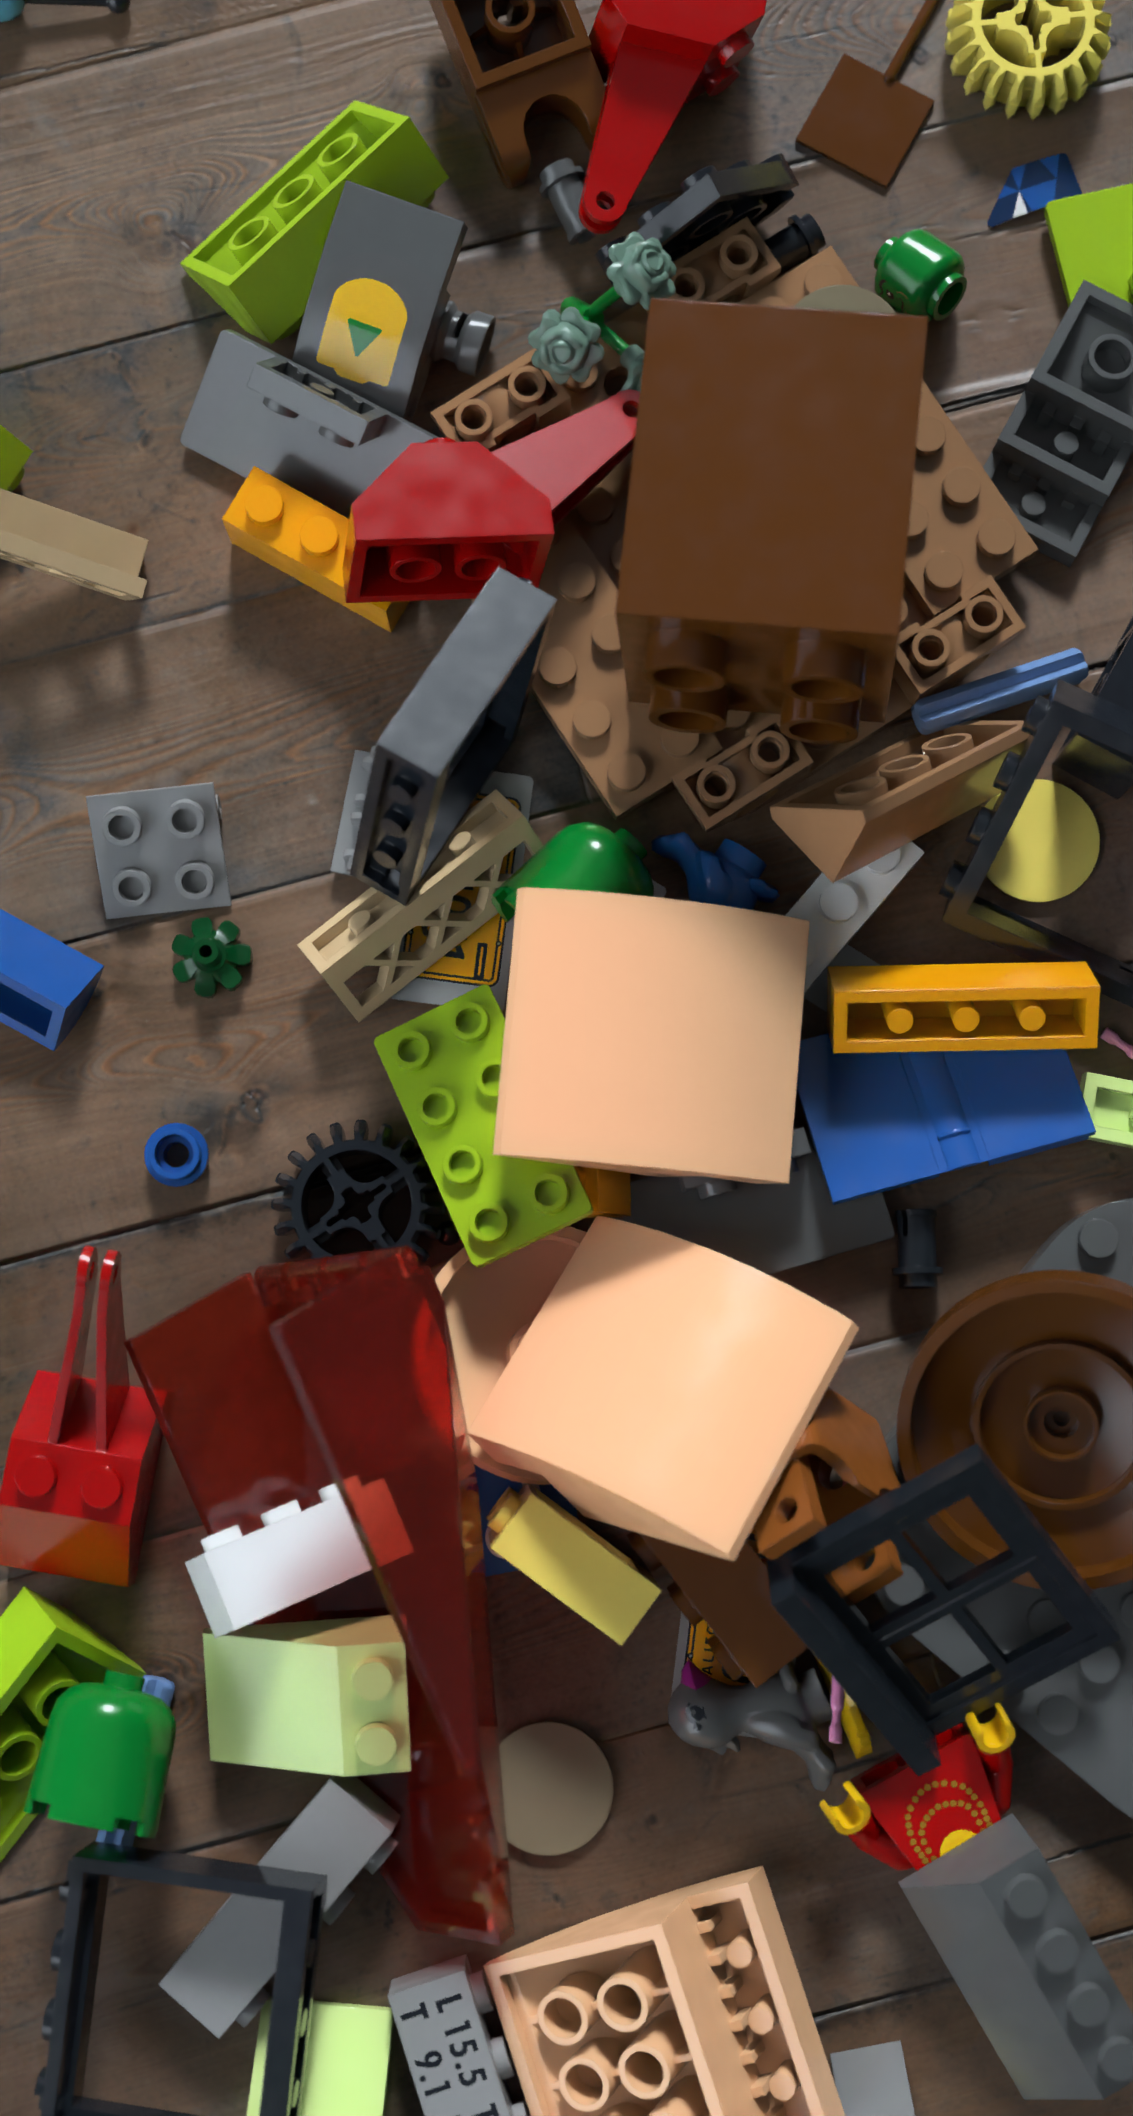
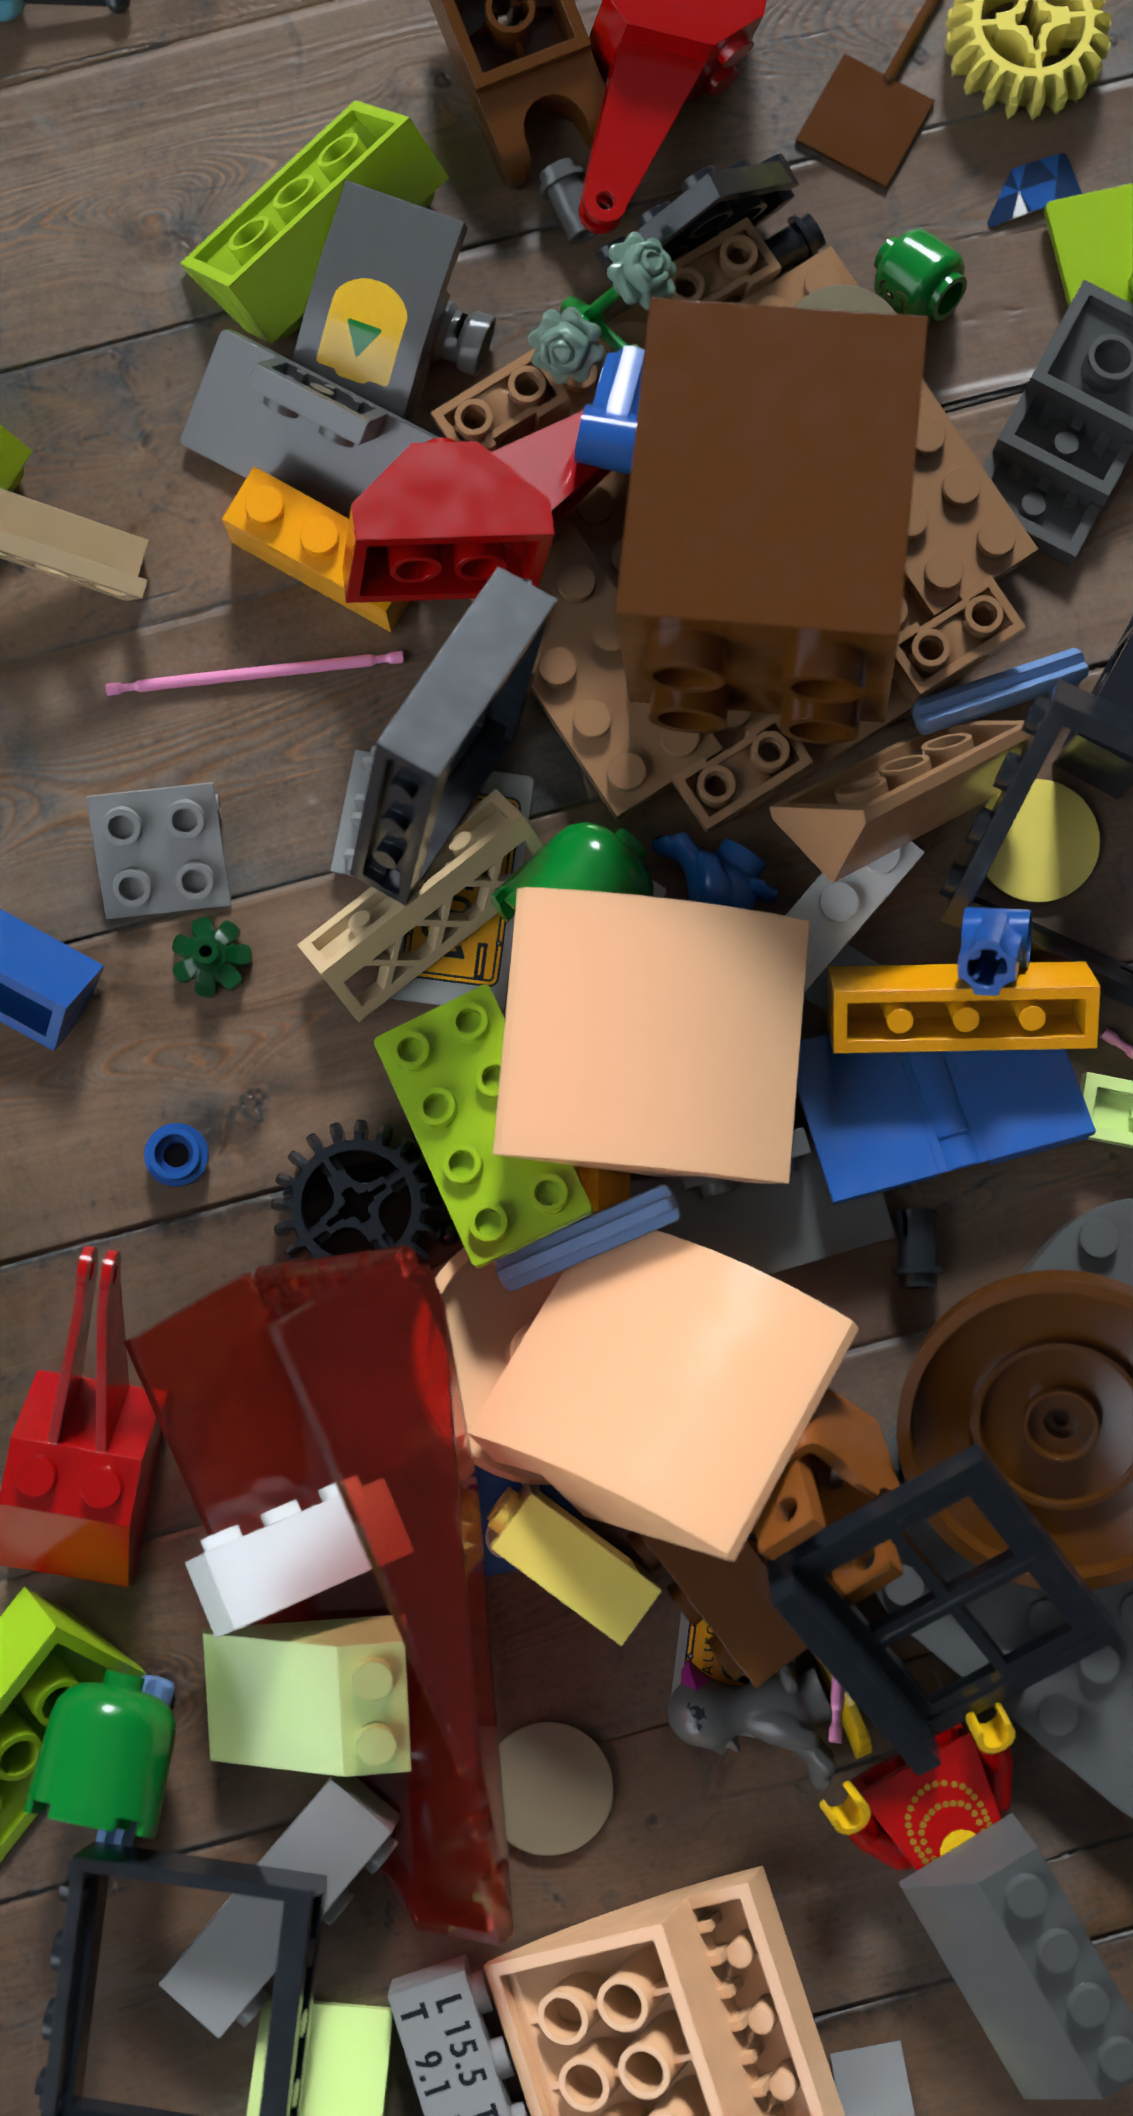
(254, 673): none -> bright pink piece
(589, 1237): none -> medium blue axle
(609, 424): none -> blue piece
(994, 947): none -> blue piece

